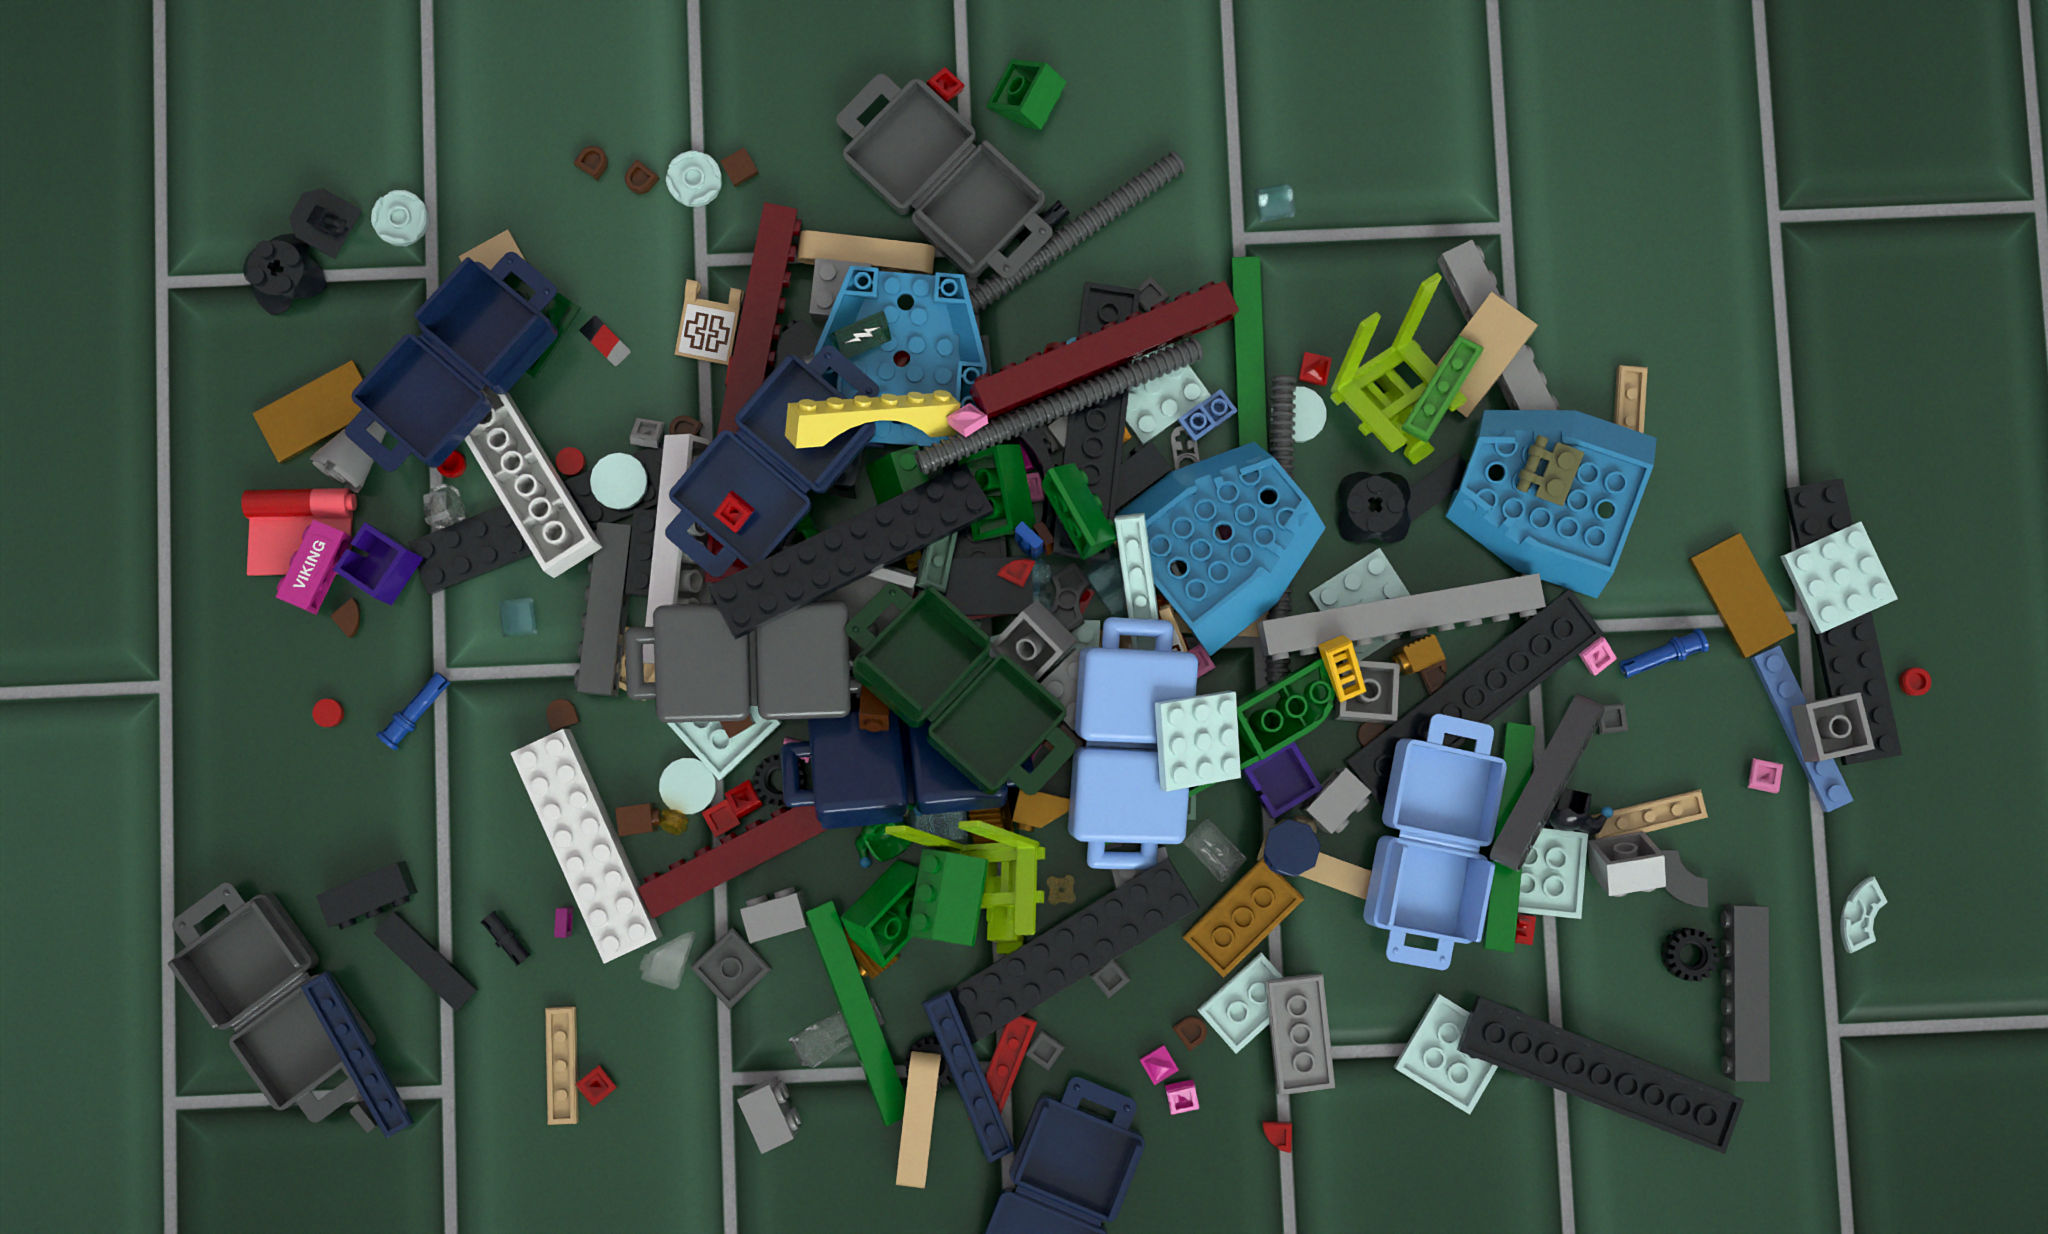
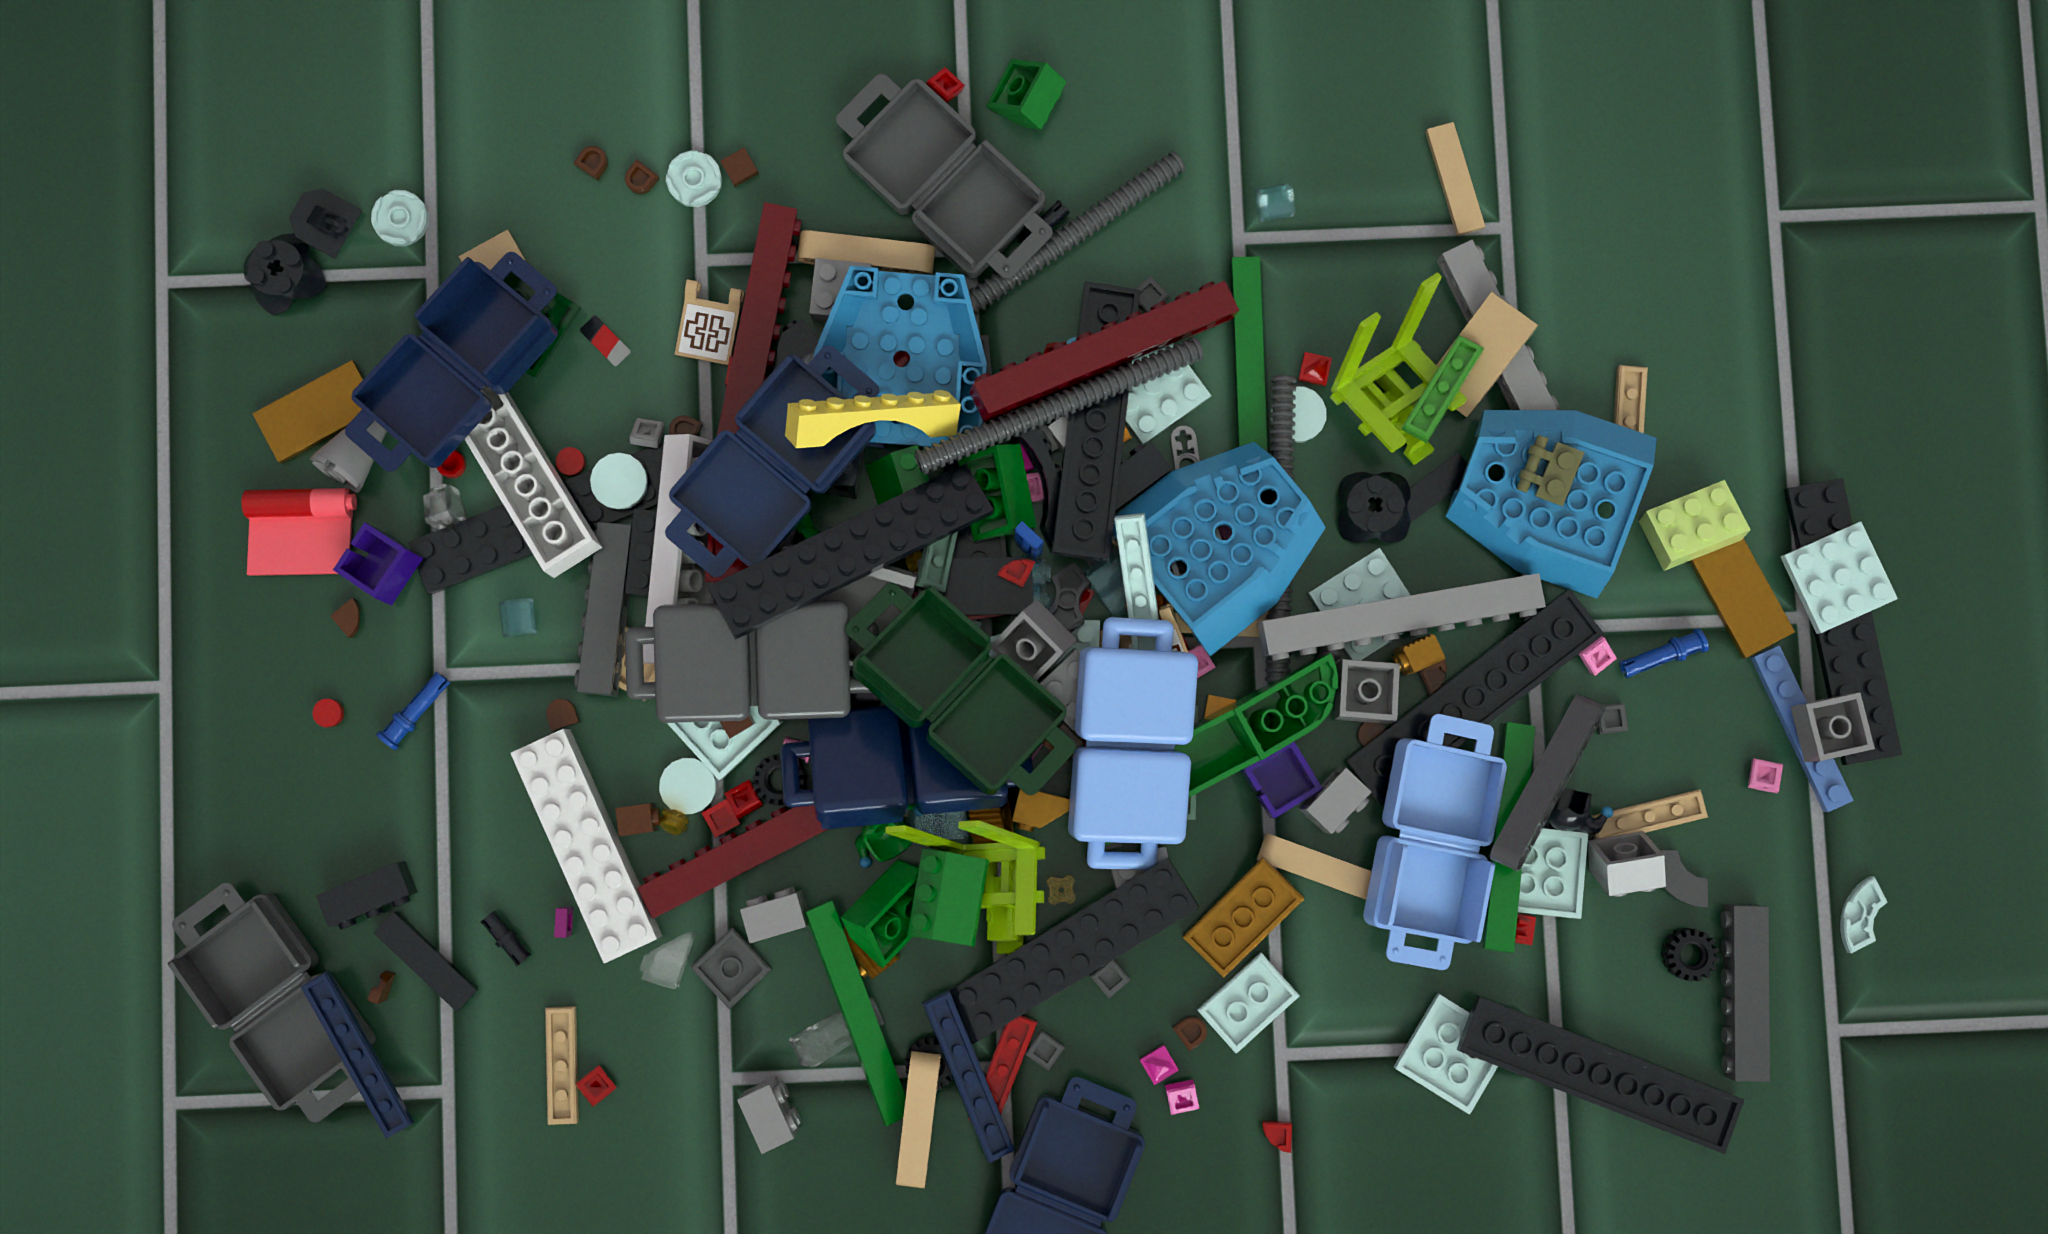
(313, 566): dark pink brick -> none
(364, 1117): dark grey tile -> none
(380, 993): none -> reddish brown tile
(733, 511): red tile -> none
(861, 335): clear green slope -> none
(873, 712): reddish brown brick -> none
(967, 420): bright pink tile -> none
(1043, 532): reddish brown tile -> none
(1078, 509): green slope -> none
(1197, 740): light aqua plate -> none
(1207, 415): medium blue slope -> none
(1214, 850): clear slope -> none
(1292, 846): dark blue piece -> none
(1299, 1033): light grey tile -> none
(1338, 650): yellow slope -> none
(1455, 179): none -> tan tile
(1694, 525): none -> yellowish green brick
(1915, 681): red tile -> none

